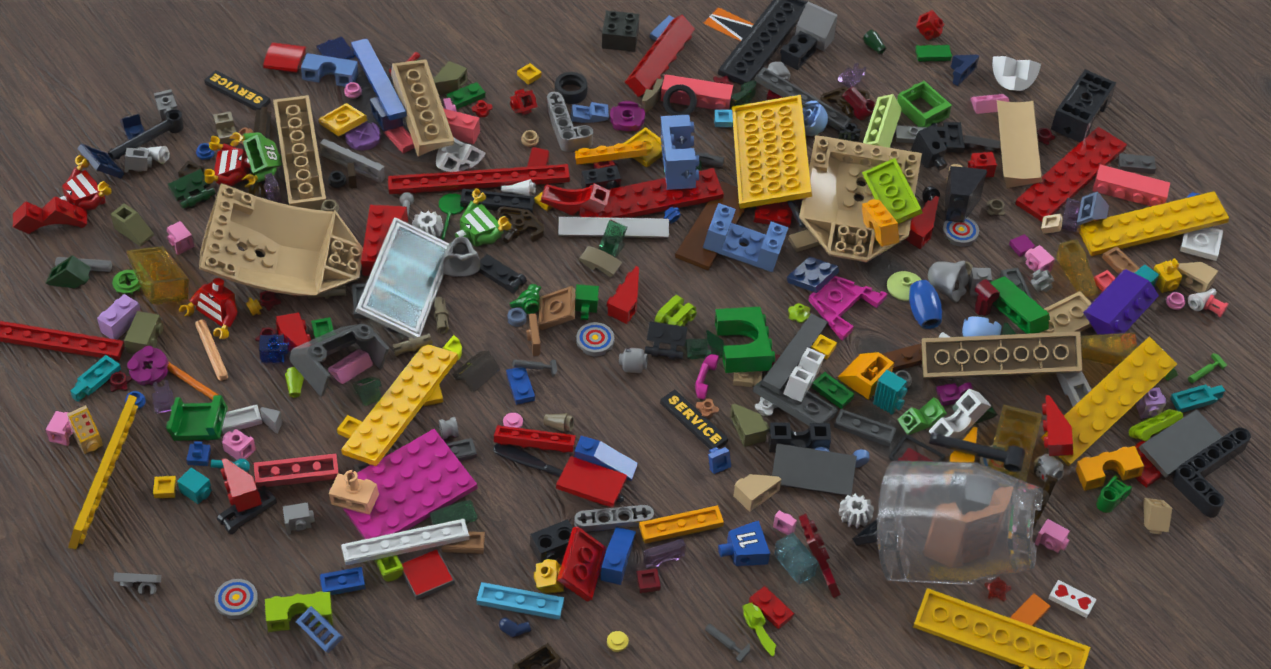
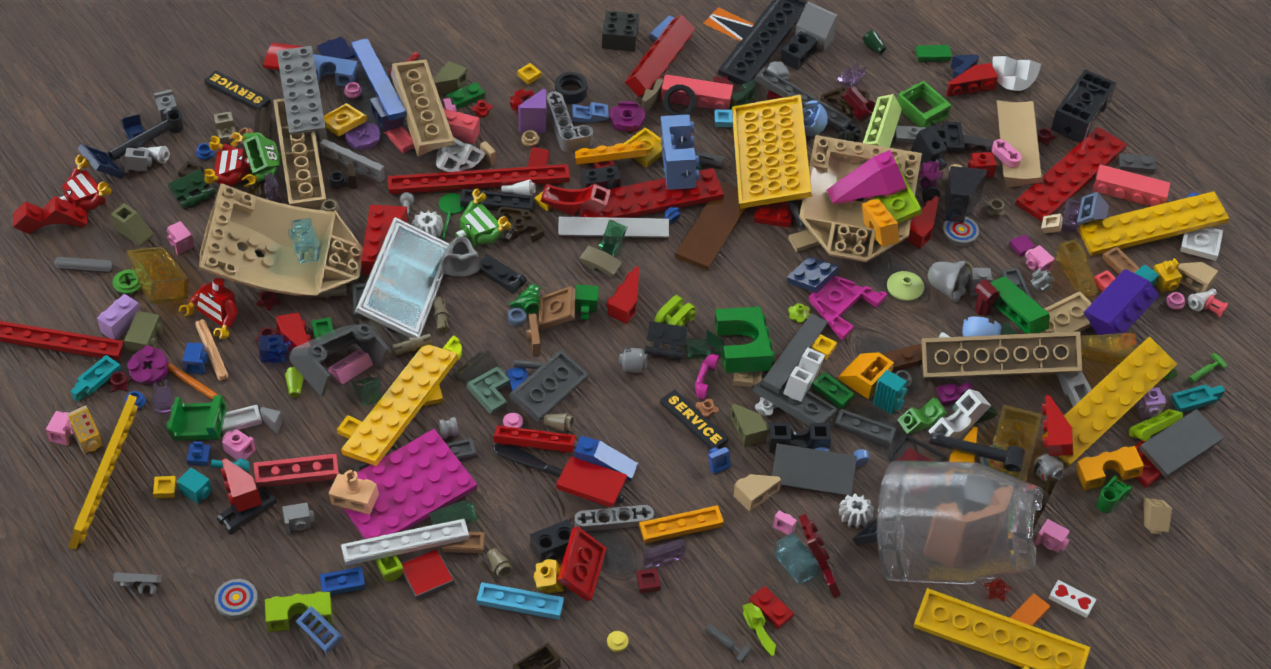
(69, 273): dark green slope -> none
(194, 358): none -> blue brick
(254, 306): yellow plate -> none
(301, 91): none -> light grey bracket
(304, 240): none -> clear light blue brick
(485, 389): none -> sand green plate
(490, 156): none -> tan tile
(500, 564): none -> dark tan cone
(512, 629): dark blue arm -> none
(533, 113): none -> medium lavender slope
(548, 385): none -> dark grey tile
(595, 339): light grey tile -> none
(617, 555): blue slope -> none
(725, 237): medium blue plate -> none
(746, 546): blue torso -> none
(873, 178): none -> dark pink wedge
(925, 304): blue piece -> none
(930, 25): red brick -> none
(930, 173): none -> magenta hips
(976, 79): none -> red slope
(987, 103): bright pink slope -> none
(1006, 153): none -> bright pink beam
(1190, 475): black beam -> none

